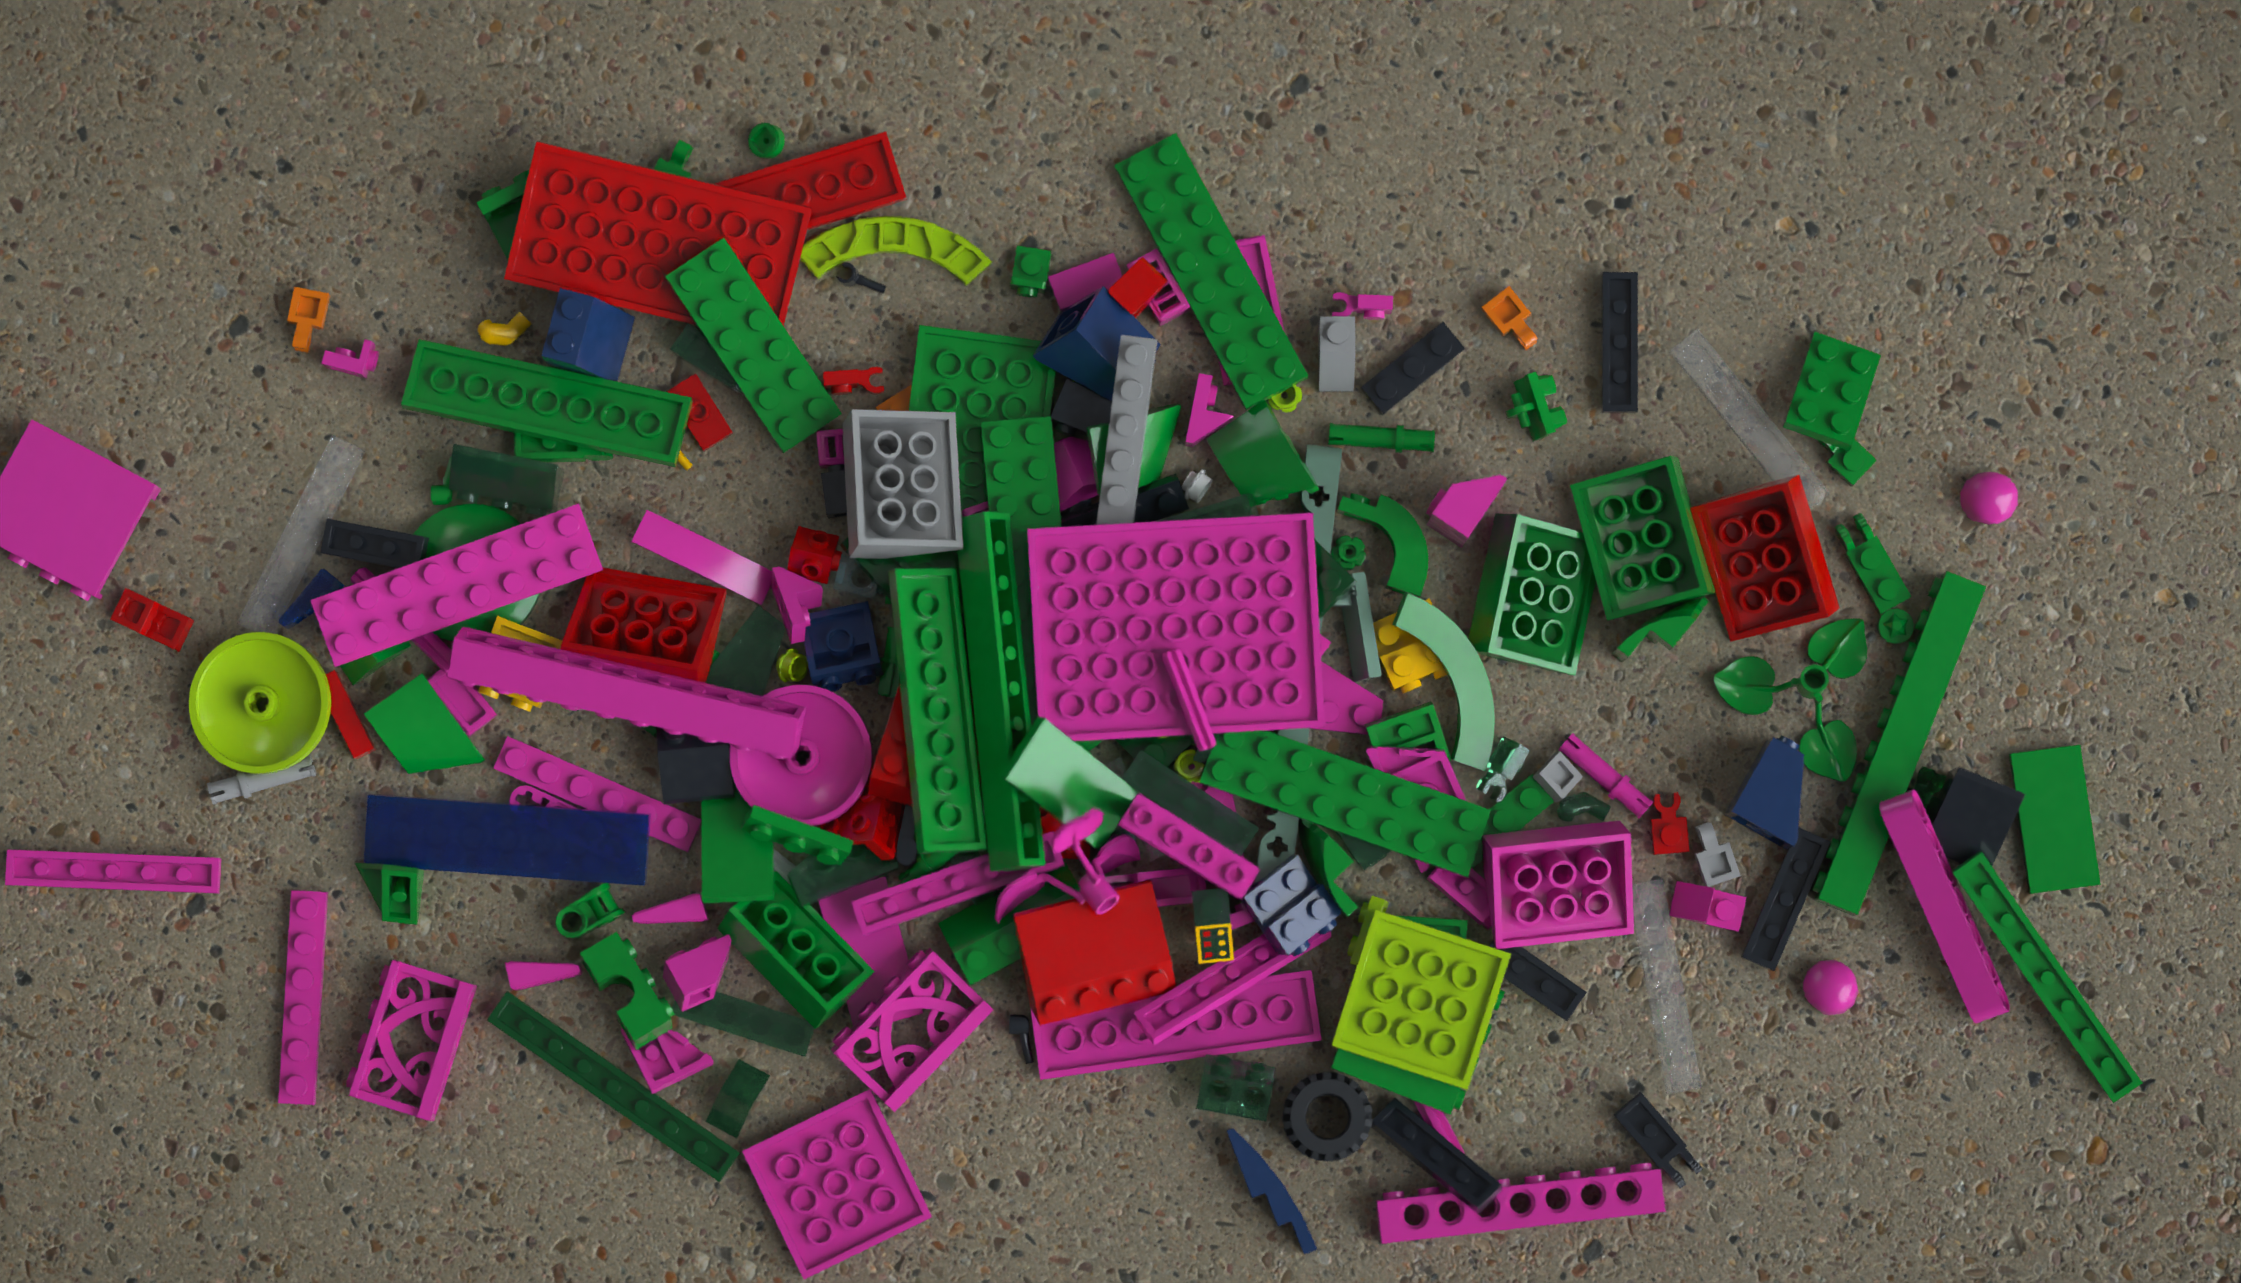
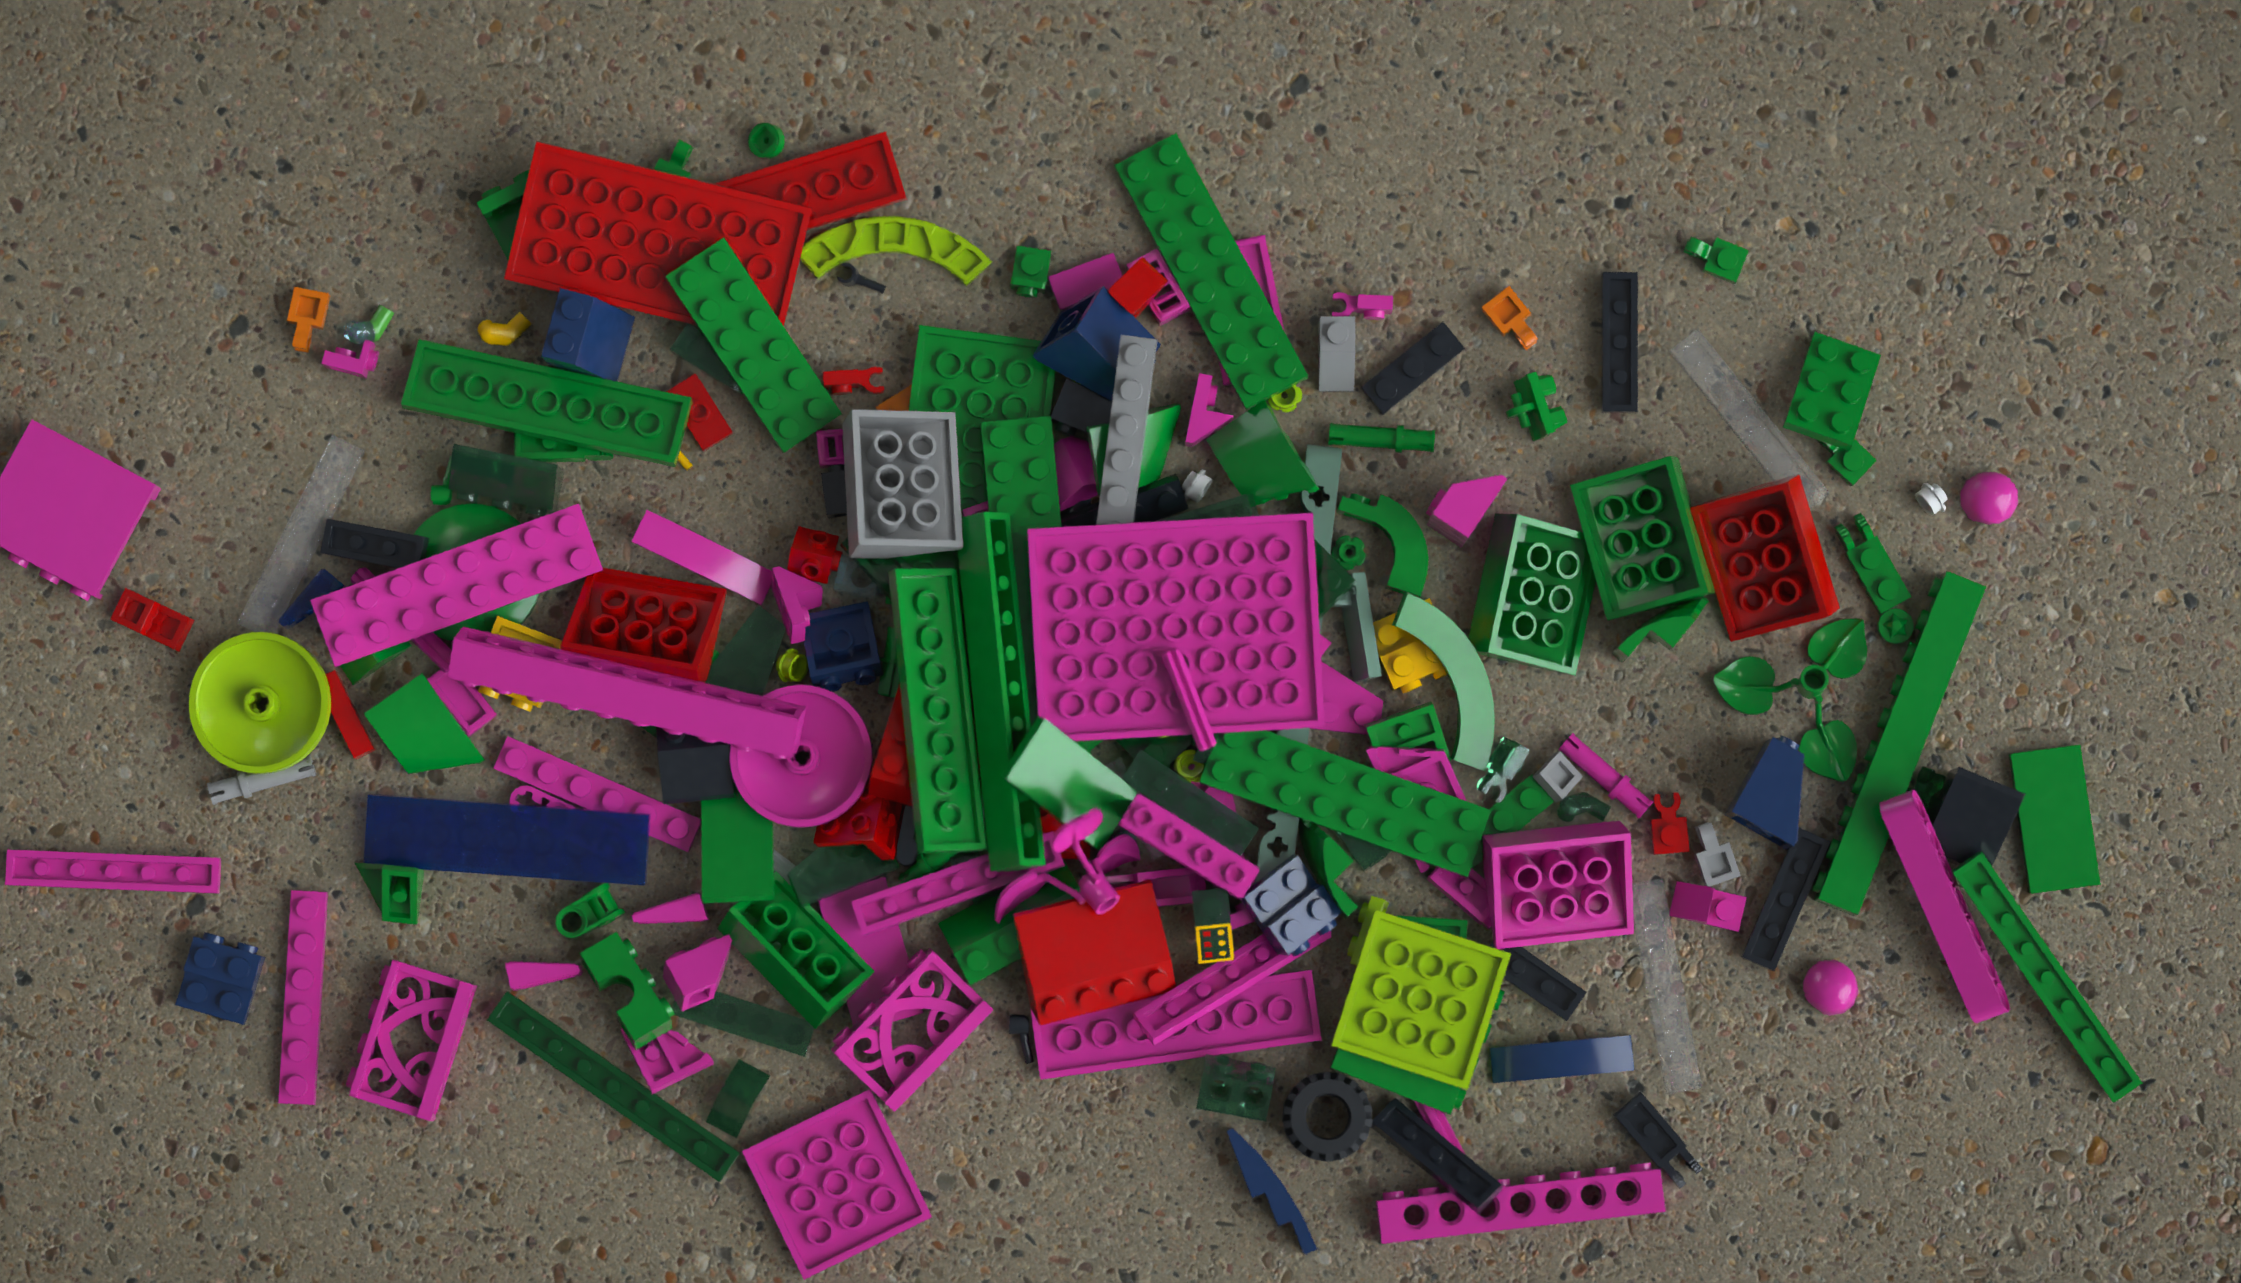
(220, 978): none -> dark blue plate
(368, 330): none -> arm
(796, 836): green plate -> none
(1561, 1059): none -> dark blue slope
(1721, 259): none -> green plate
(1931, 498): none -> white plate

